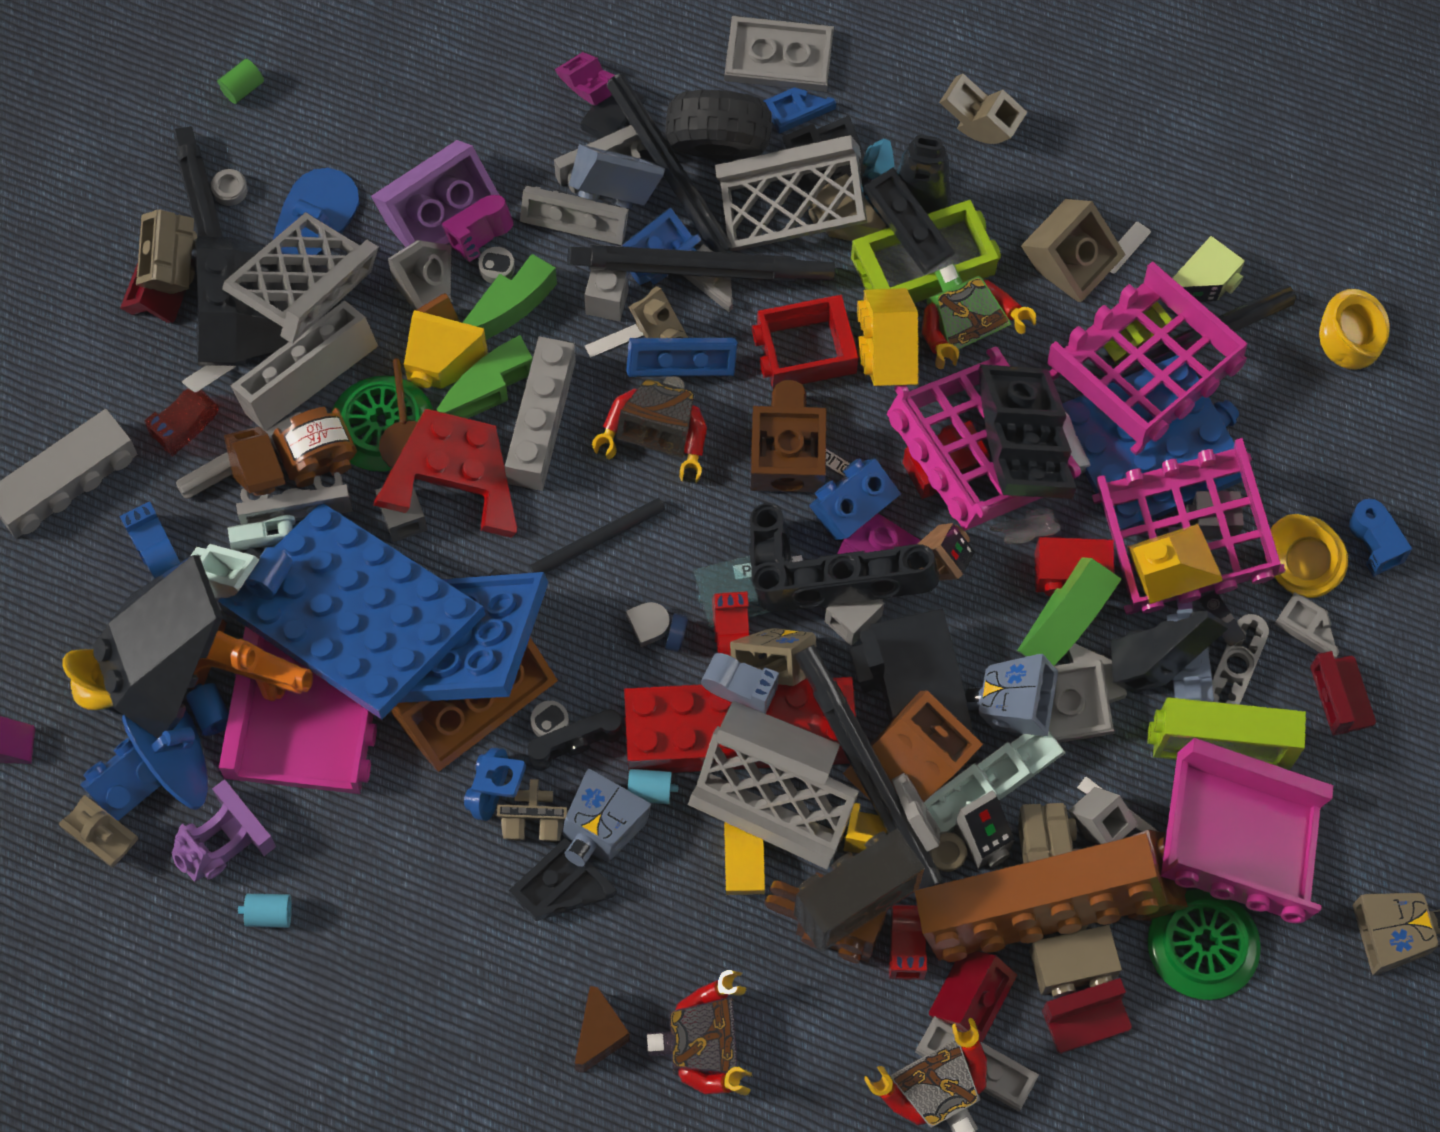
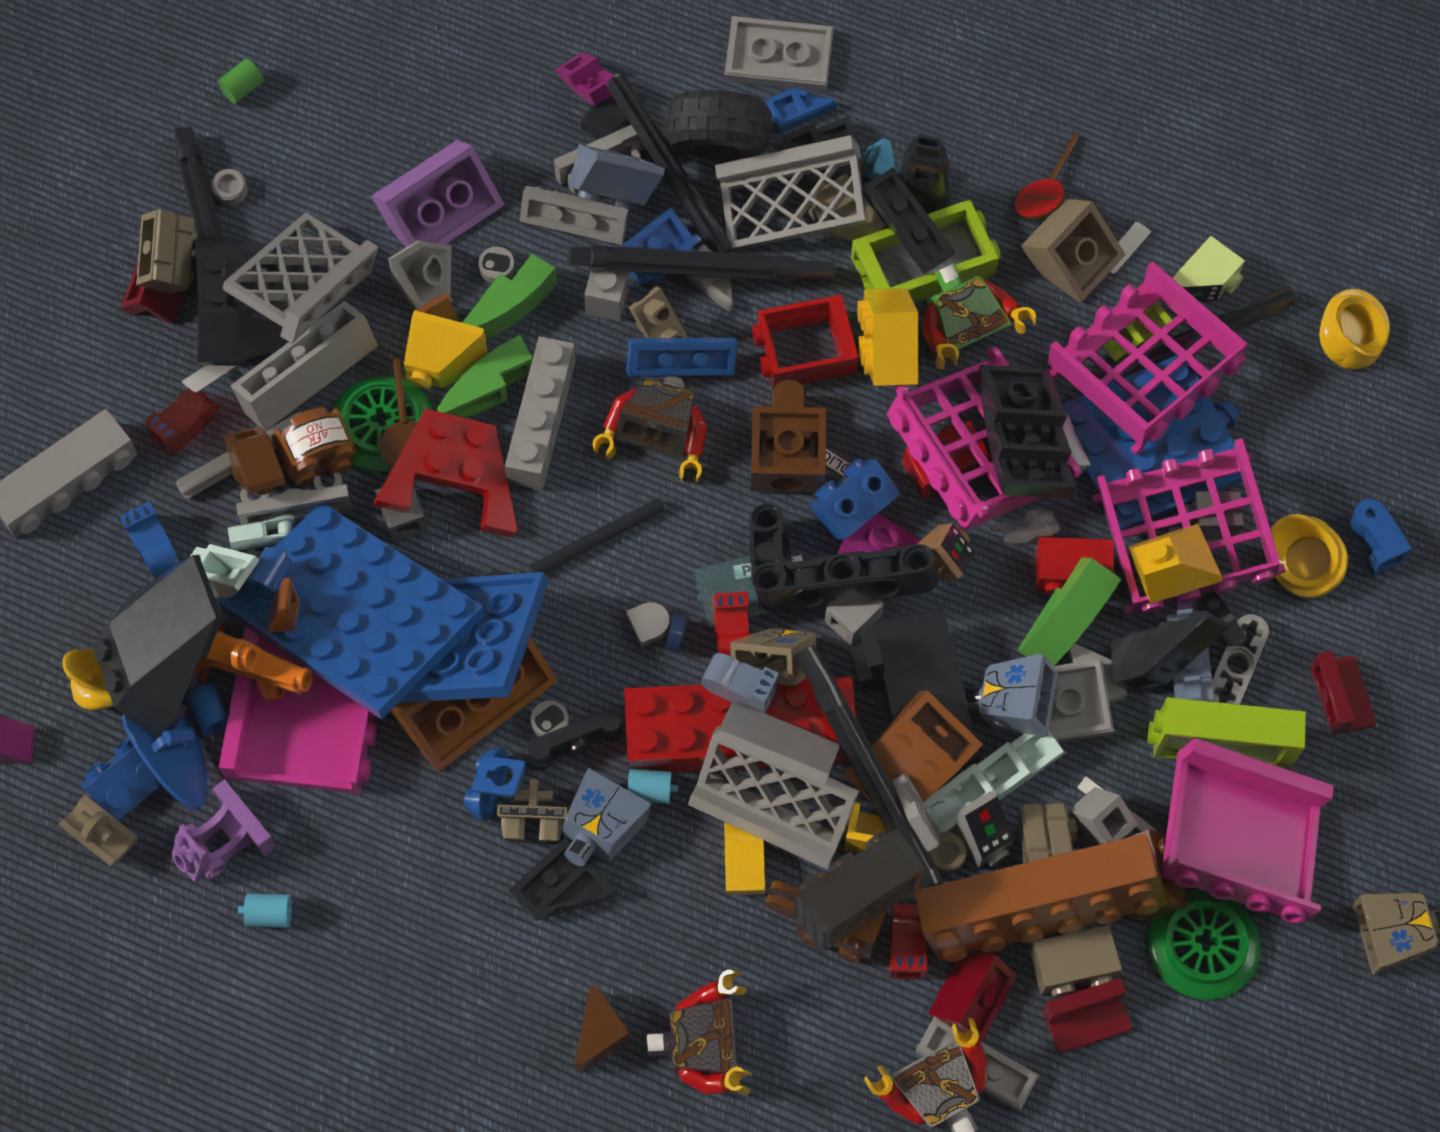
(284, 608): none -> dark orange slope
(326, 196): blue shield -> none
(478, 225): magenta leg -> none
(613, 340): white sticker -> none
(981, 116): dark tan brick -> none
(1044, 195): none -> red piece
(1308, 624): light grey tile -> none

